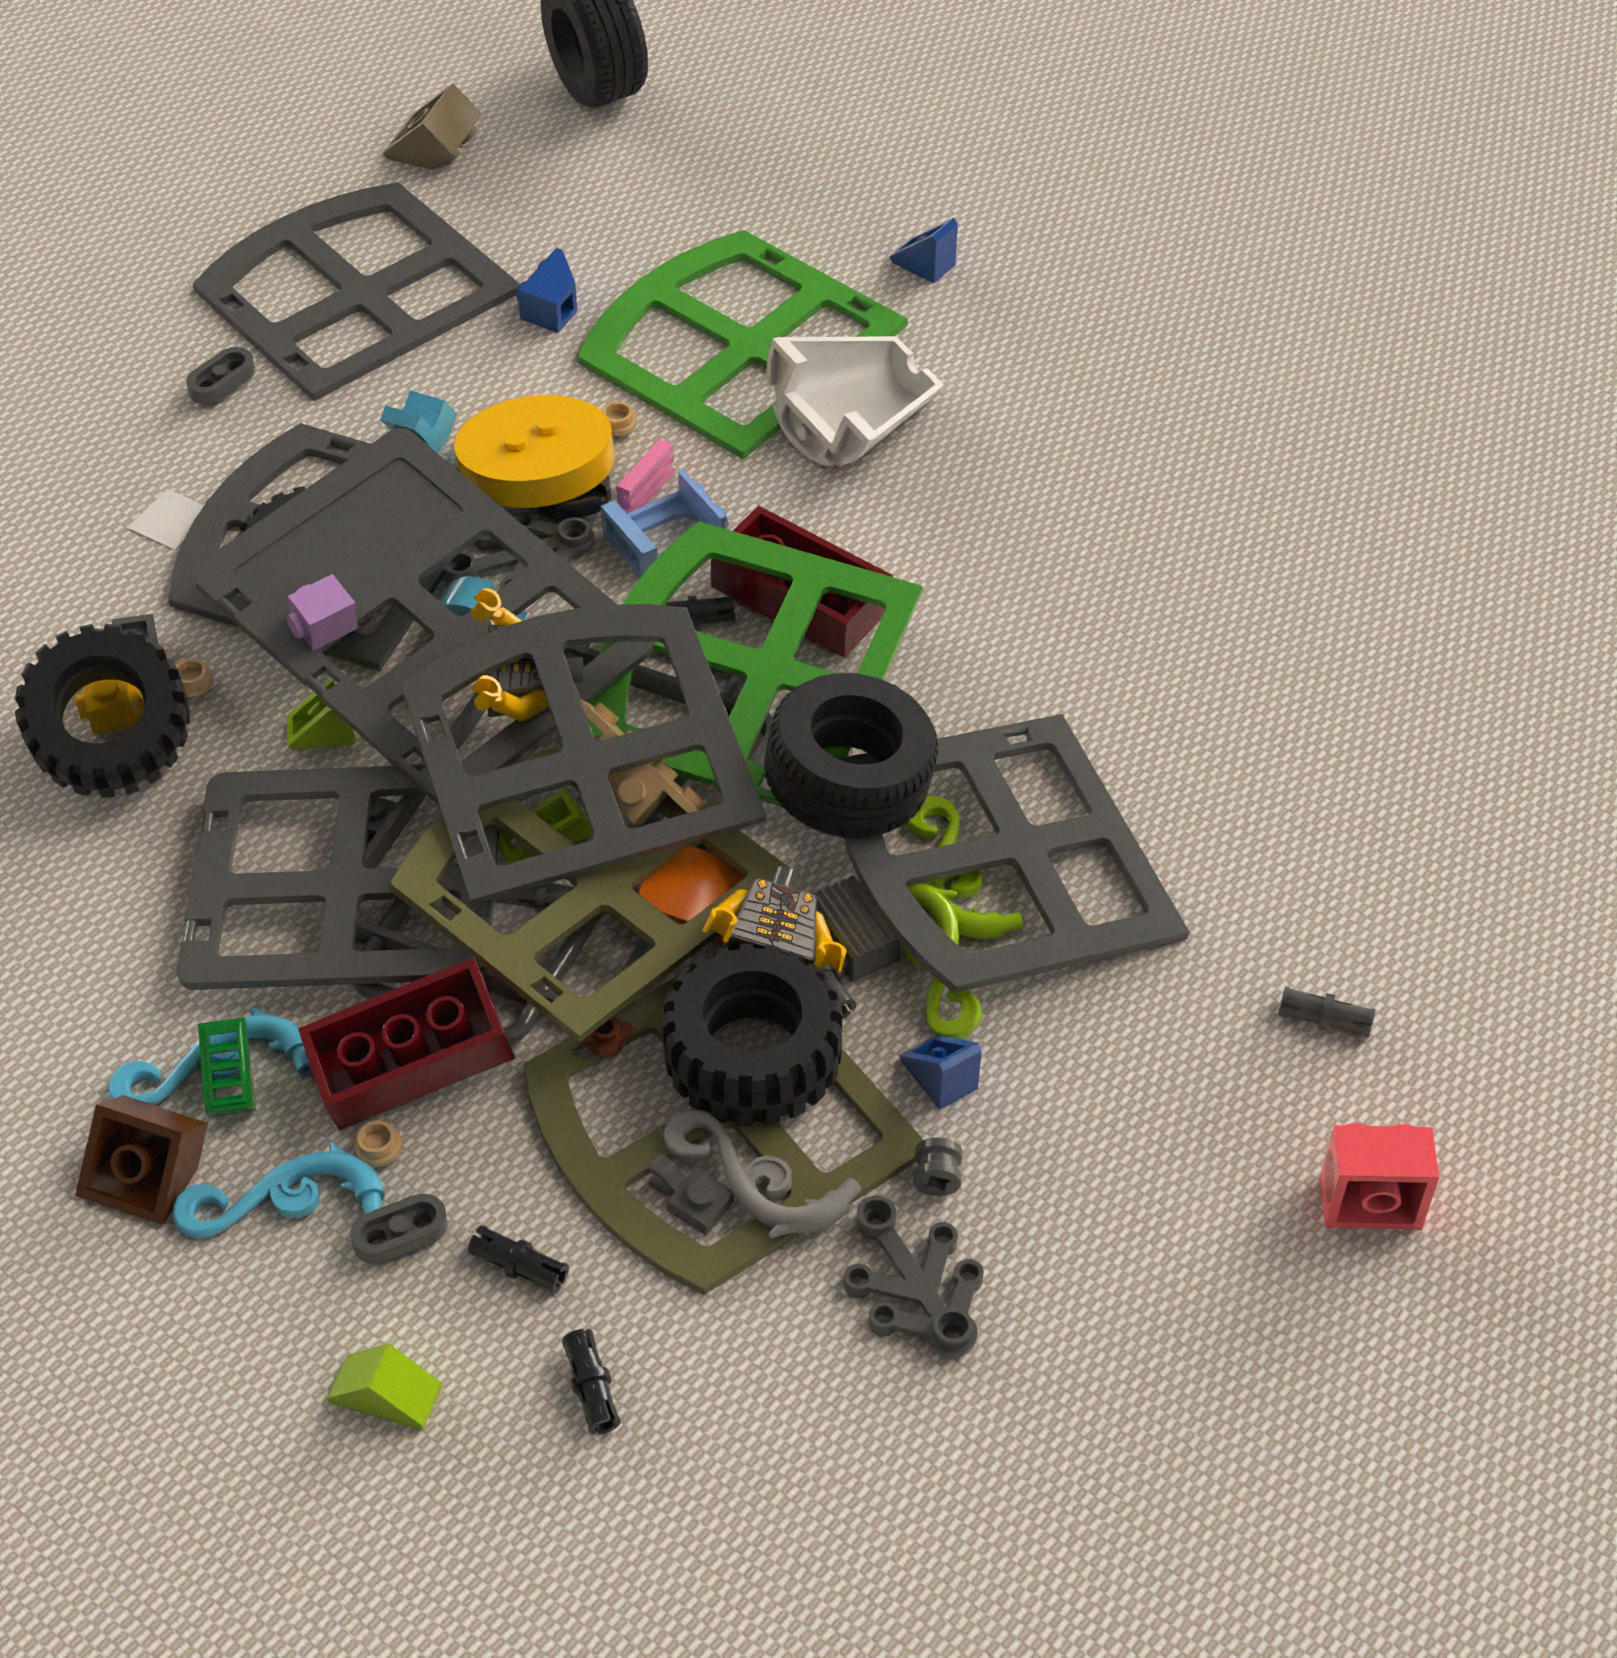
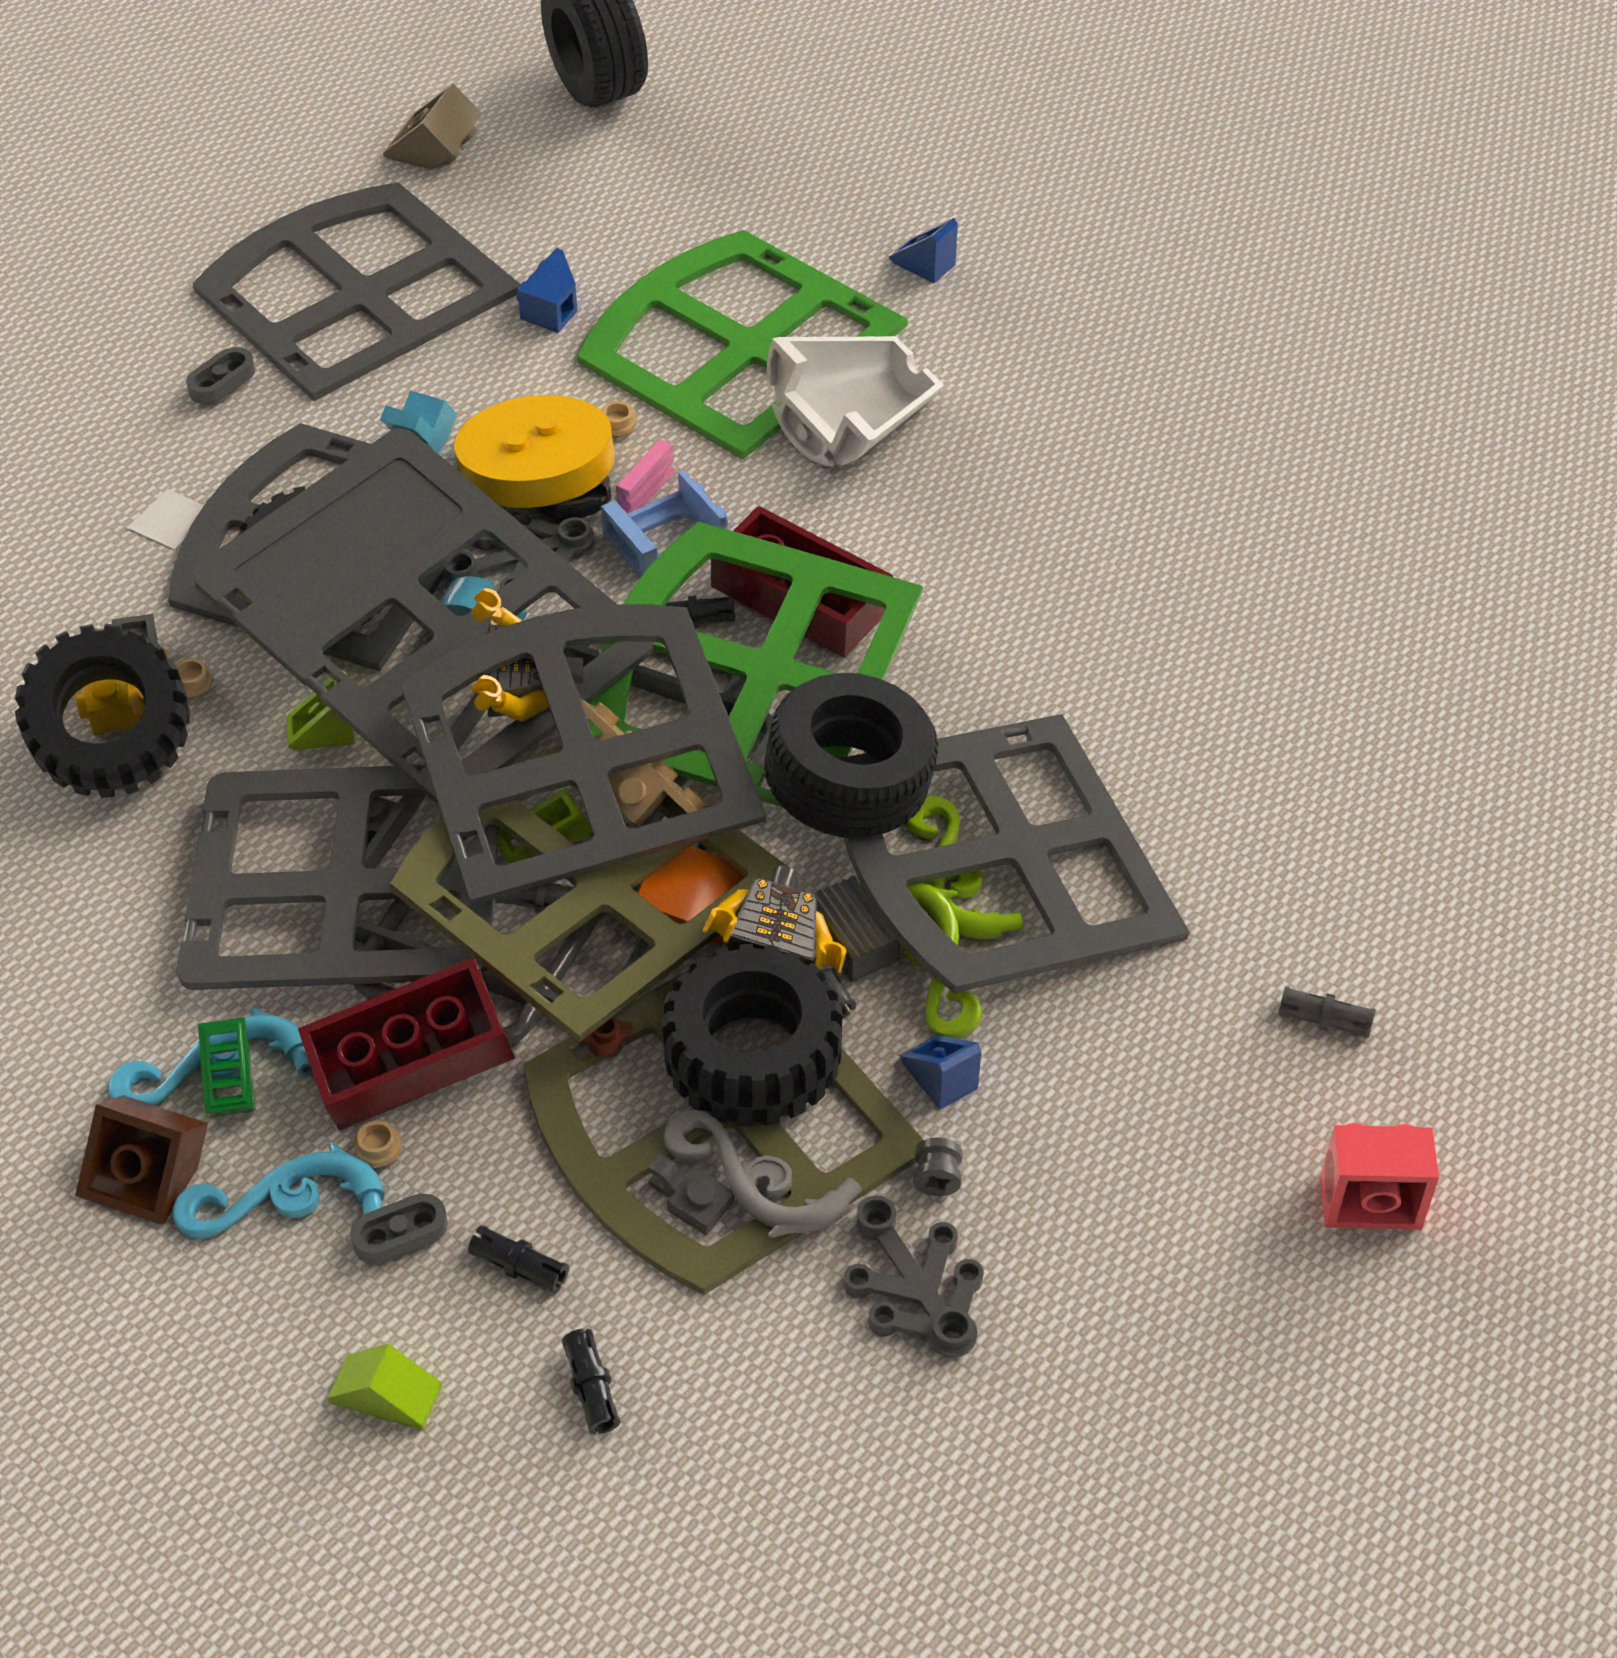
(321, 612): lavender brick -> none

